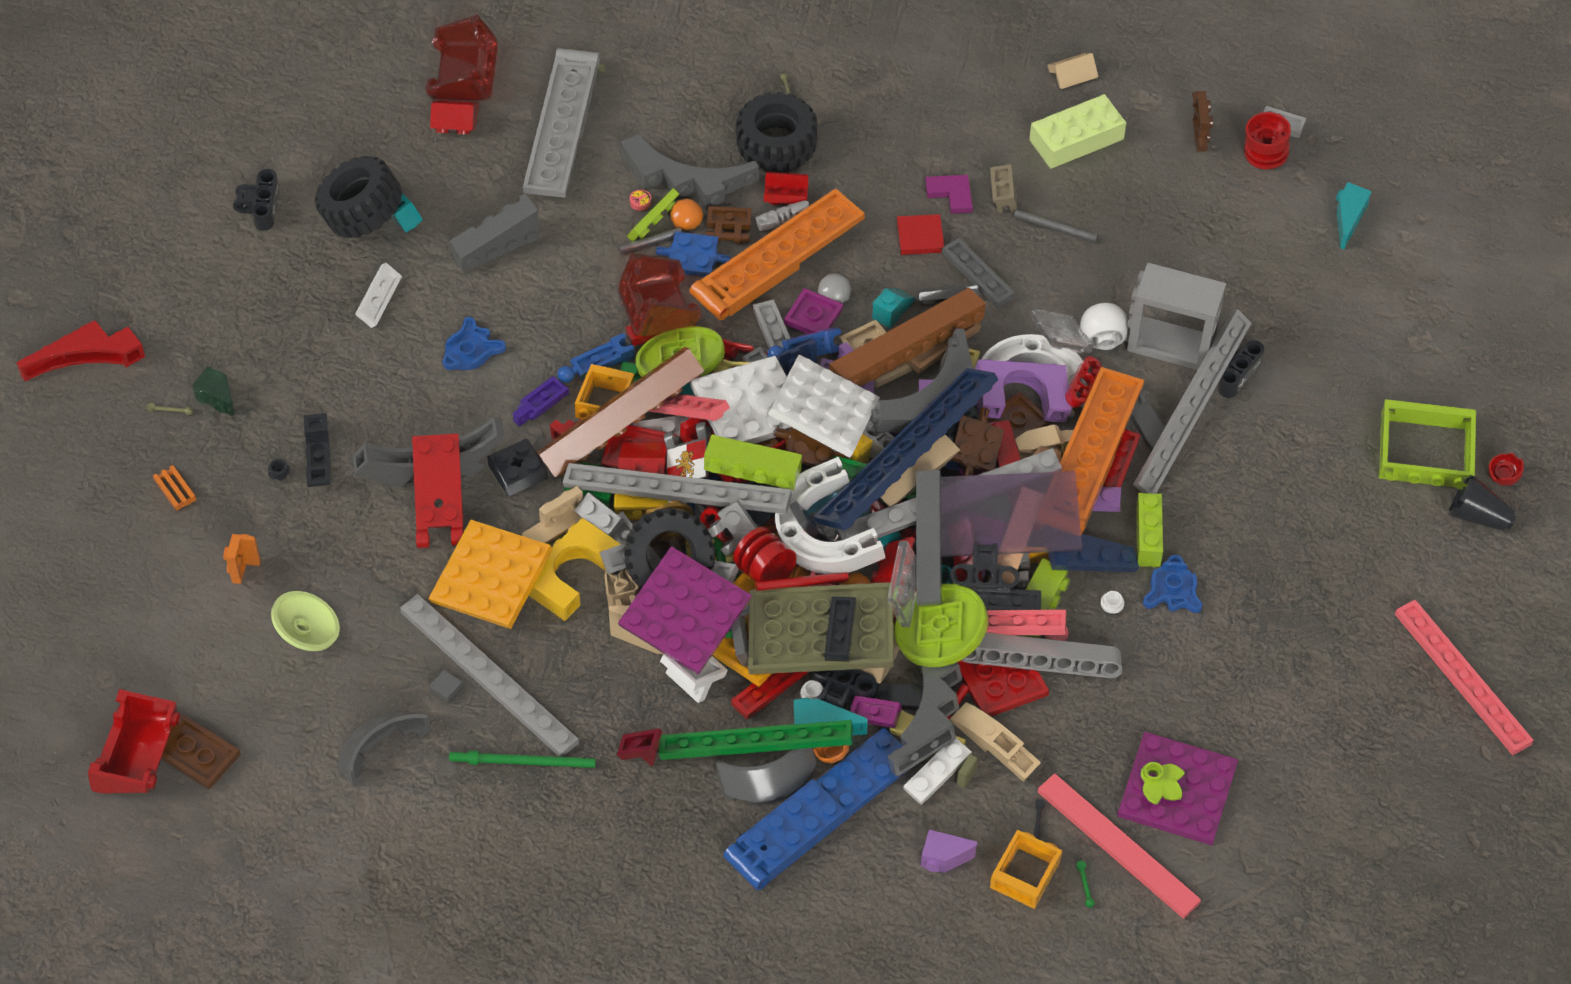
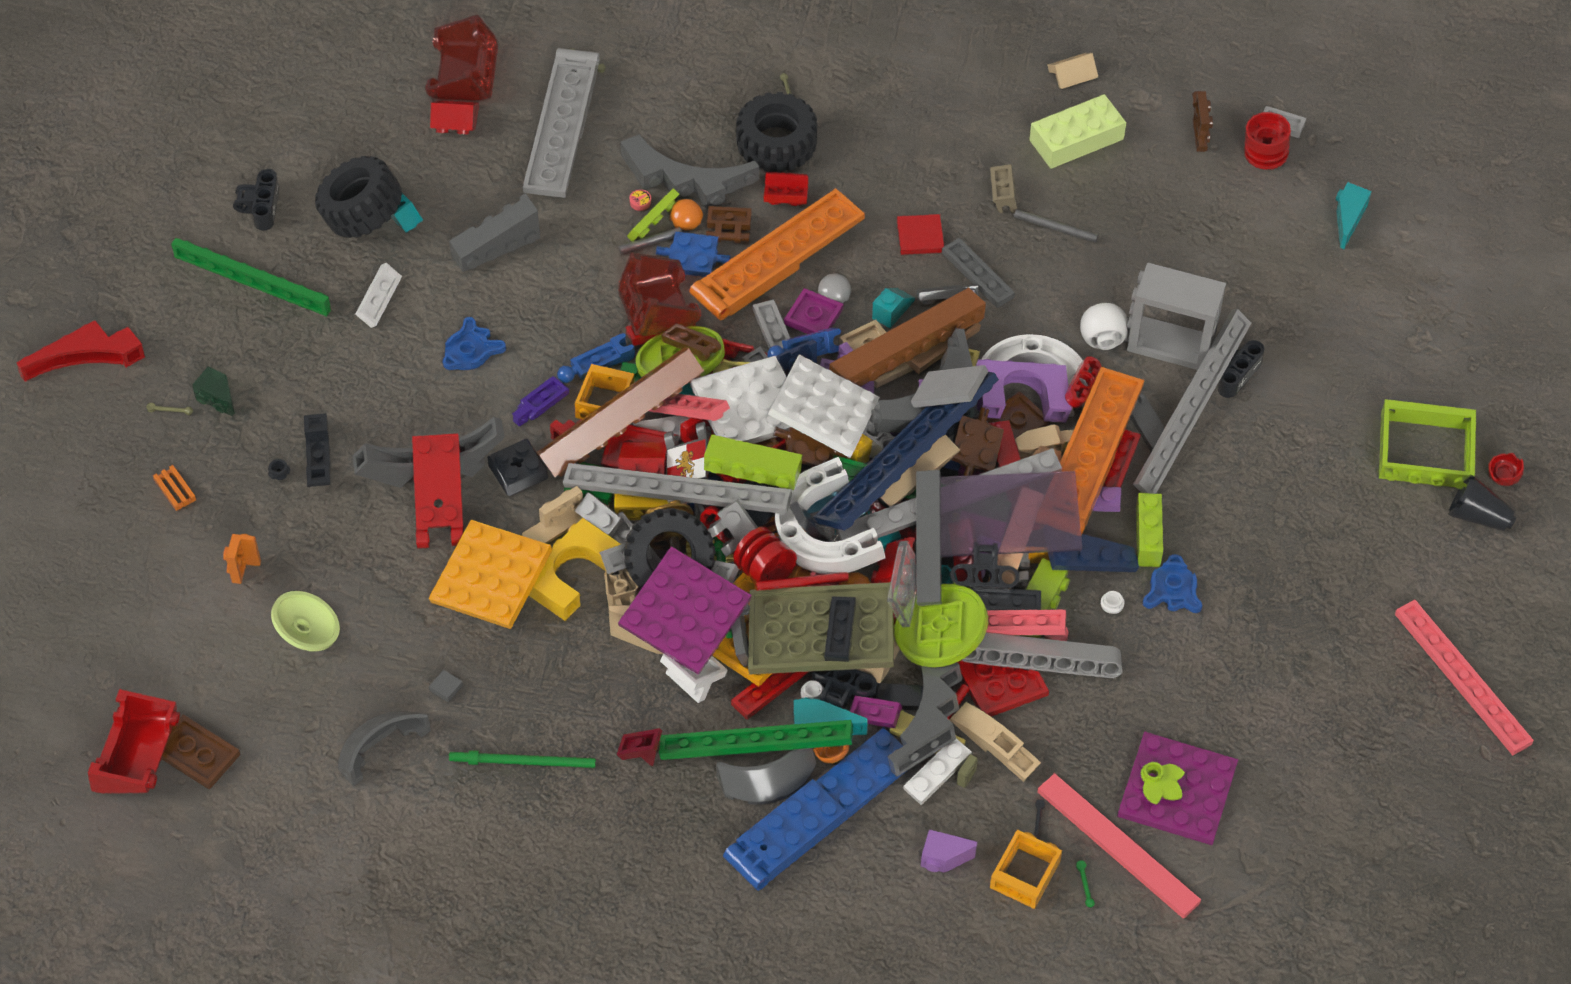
(251, 276): none -> green plate
(489, 676): light grey plate -> none
(681, 337): none -> reddish brown plate
(779, 216): light grey hinge -> none
(949, 386): none -> light grey tile
(954, 187): magenta tile -> none
(1061, 331): clear plate -> none

